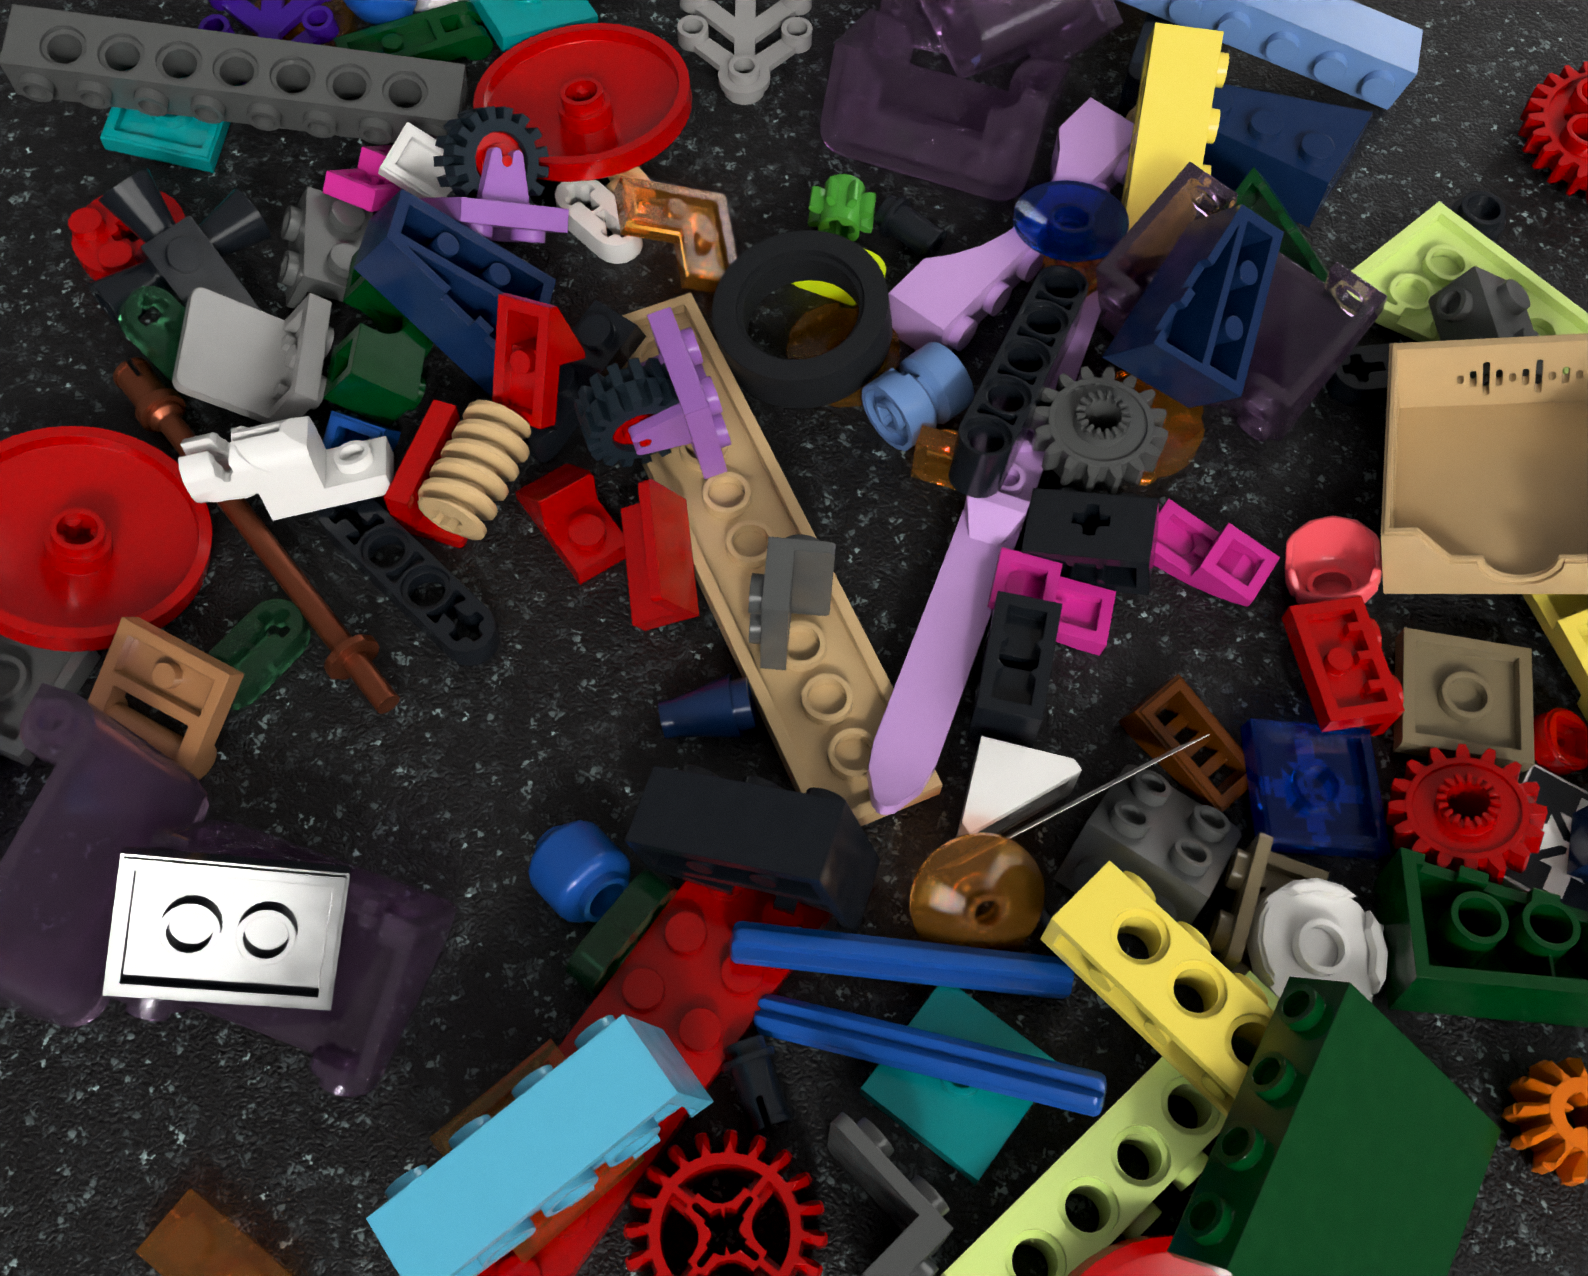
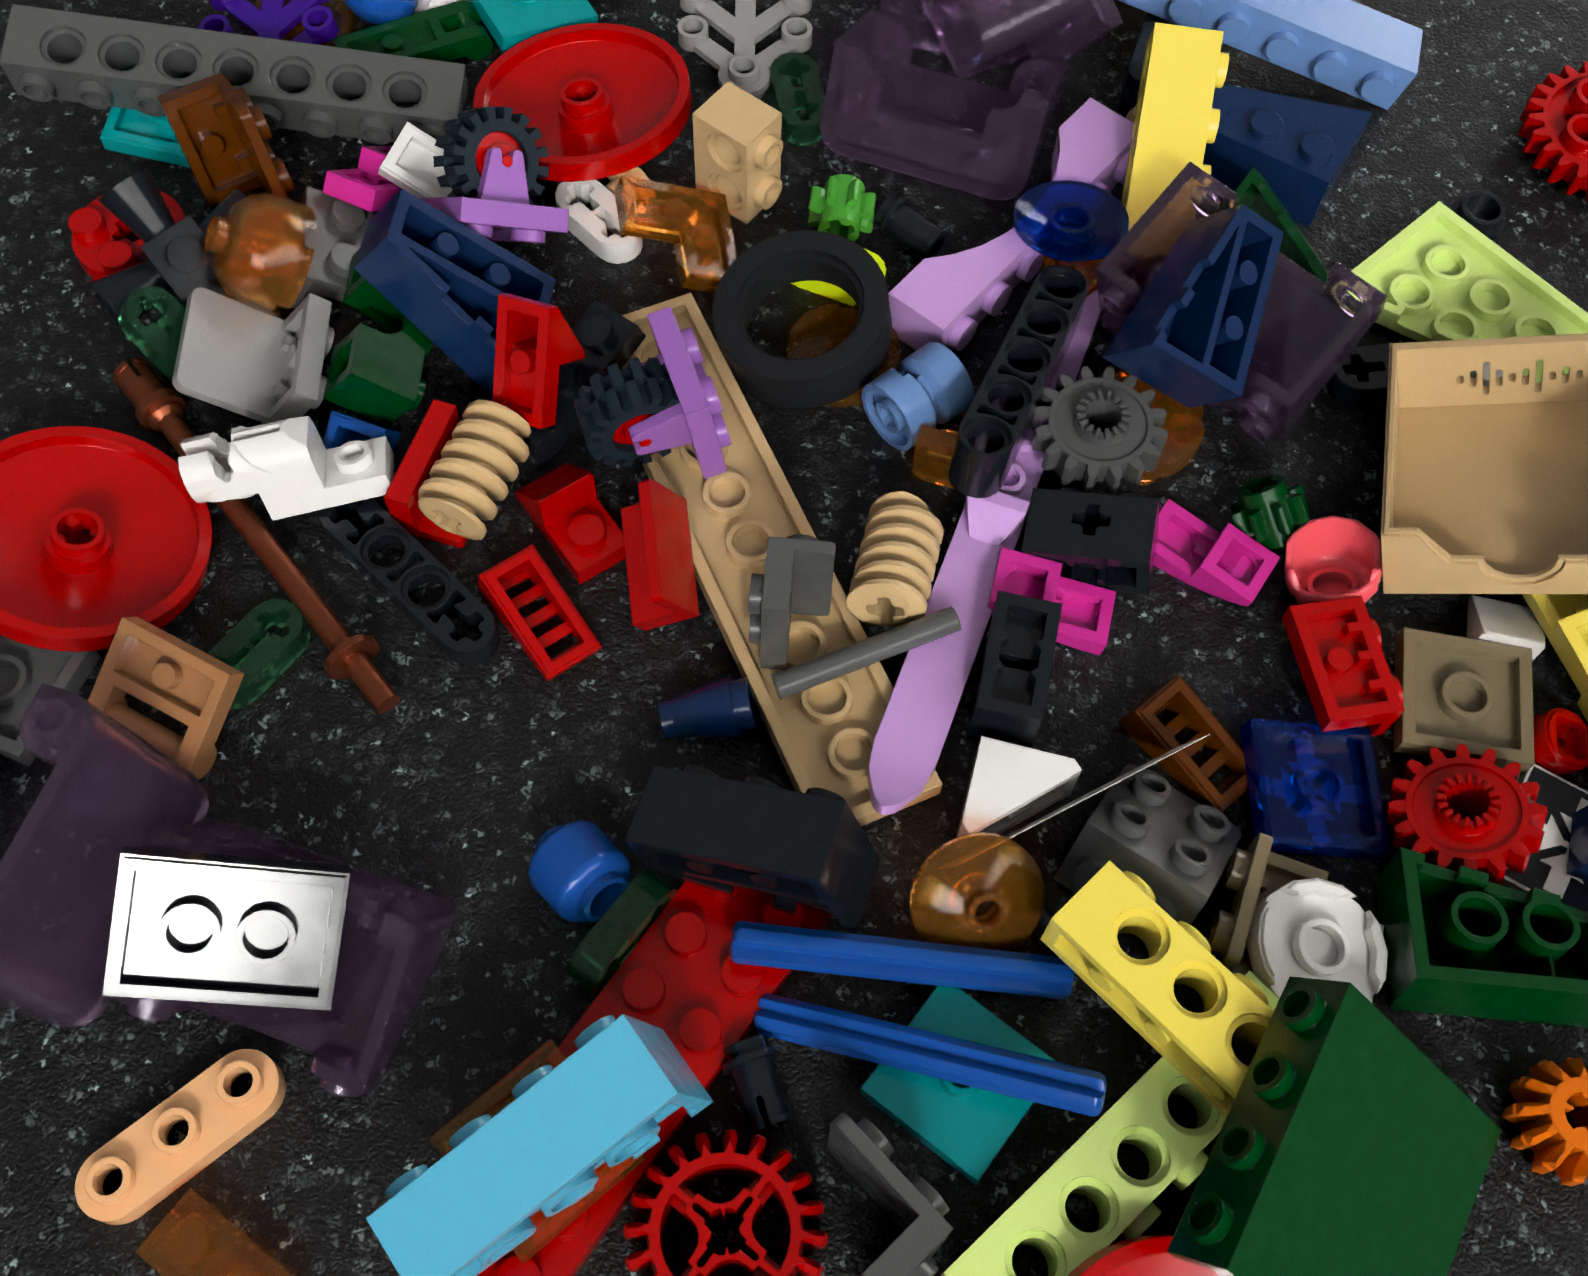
(215, 1125): none -> light nougat plate
(224, 139): none -> reddish brown bracket
(262, 250): none -> clear orange cylinder
(514, 571): none -> red slope
(738, 150): none -> tan brick
(789, 100): none -> clear green beam
(866, 652): none -> dark grey bar
(895, 561): none -> tan piece
(1270, 510): none -> dark green gear
(1481, 308): dark grey bracket -> none
(1504, 624): none -> white slope

